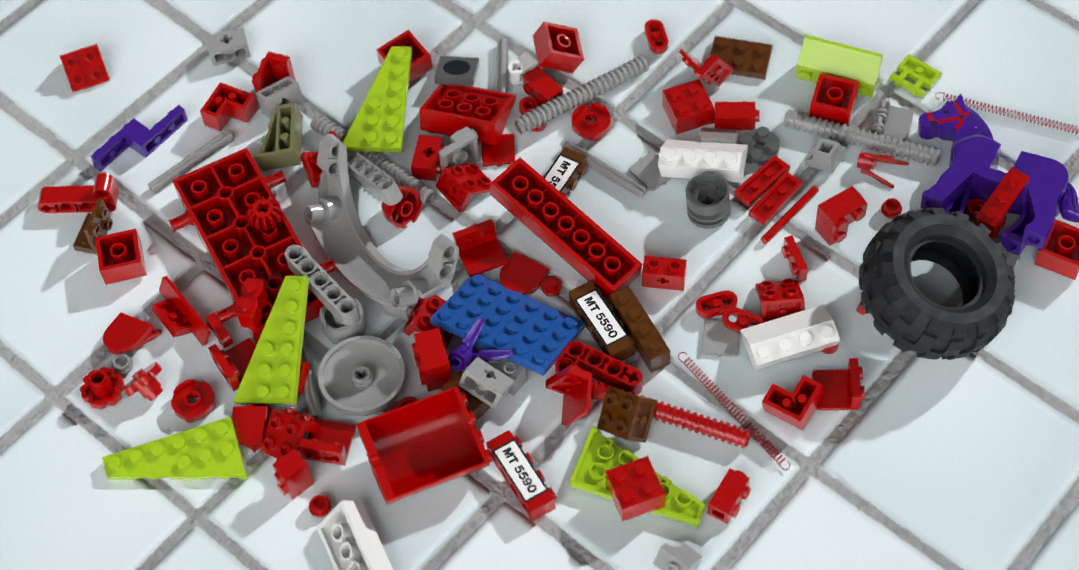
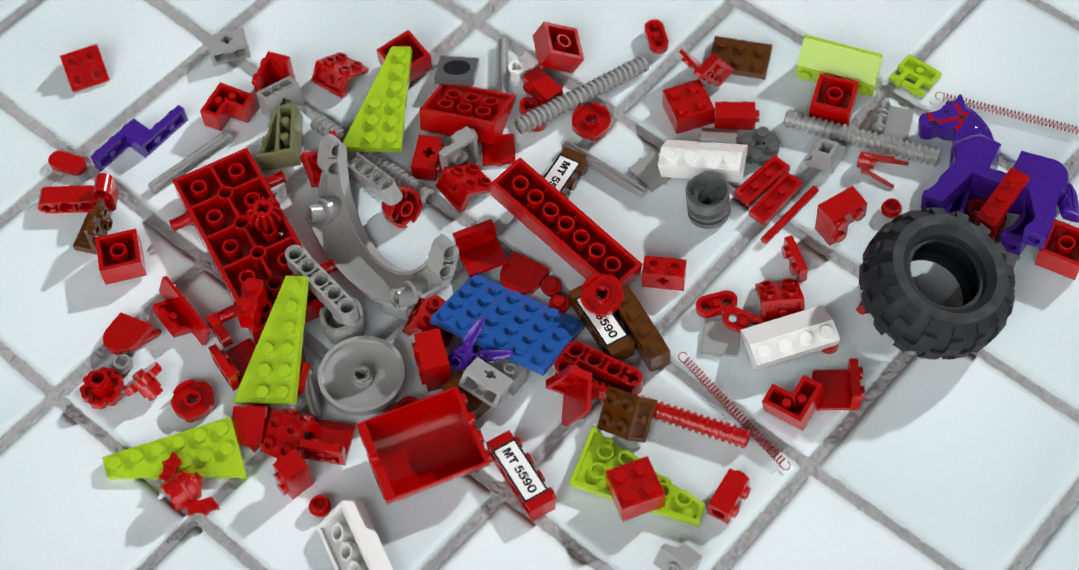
(67, 163): none -> red tile
(184, 488): none -> red helmet
(335, 72): none -> red bracket
(559, 302): none -> red plate
(613, 298): none -> red plate

